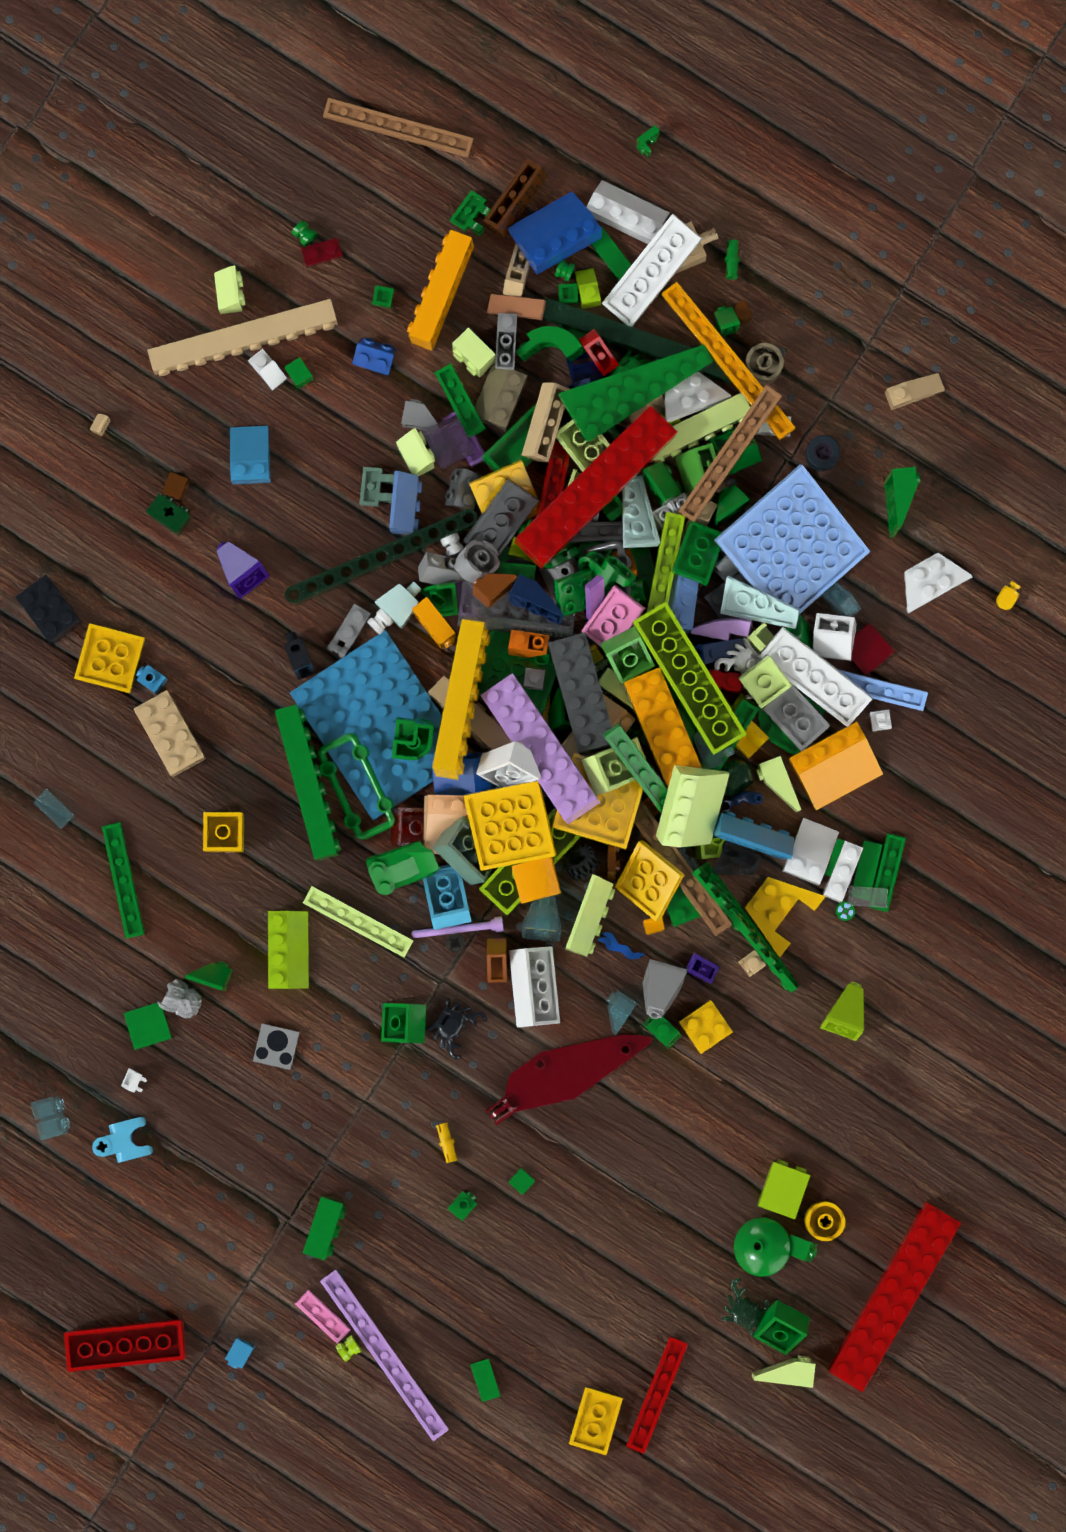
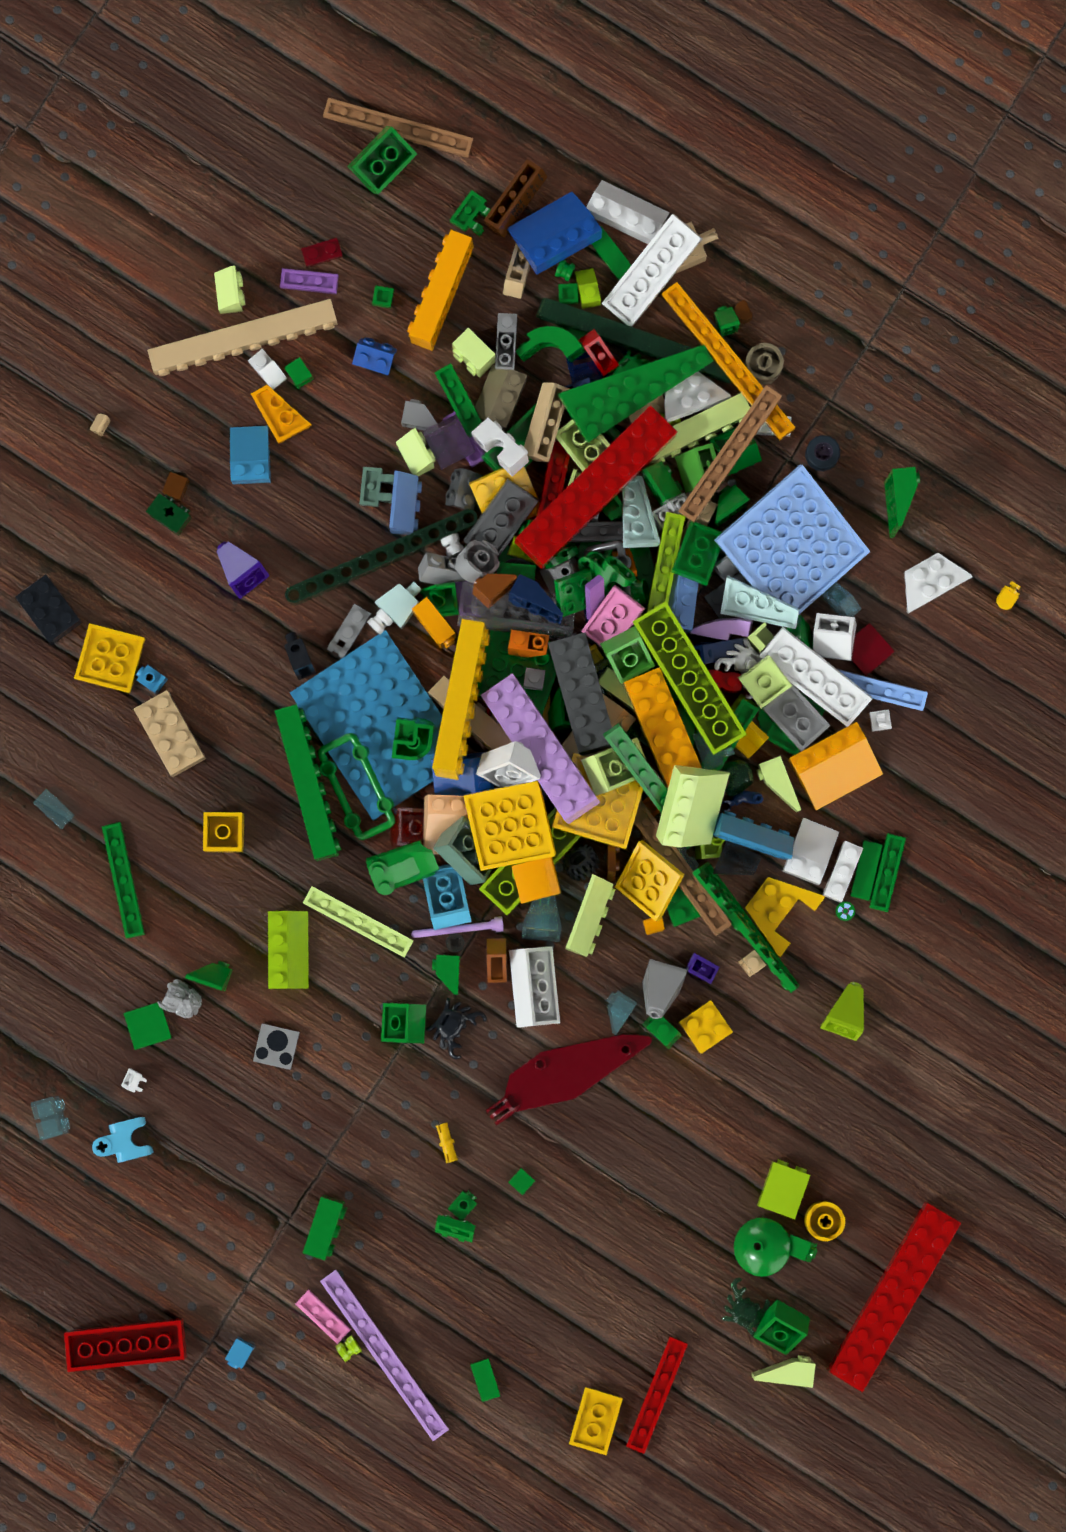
(278, 414): none -> light orange wing
(304, 233): green wheel -> none
(309, 281): none -> medium lavender tile
(382, 160): none -> green brick
(448, 971): none -> green slope
(454, 1228): none -> green plate
(490, 434): none -> white arch
(521, 306): nougat tile -> none
(611, 944): blue hair -> none
(648, 137): green bracket -> none
(732, 260): green pin -> none
(834, 857): green tile -> none
(867, 897): clear tile -> none
(914, 390): tan slope -> none

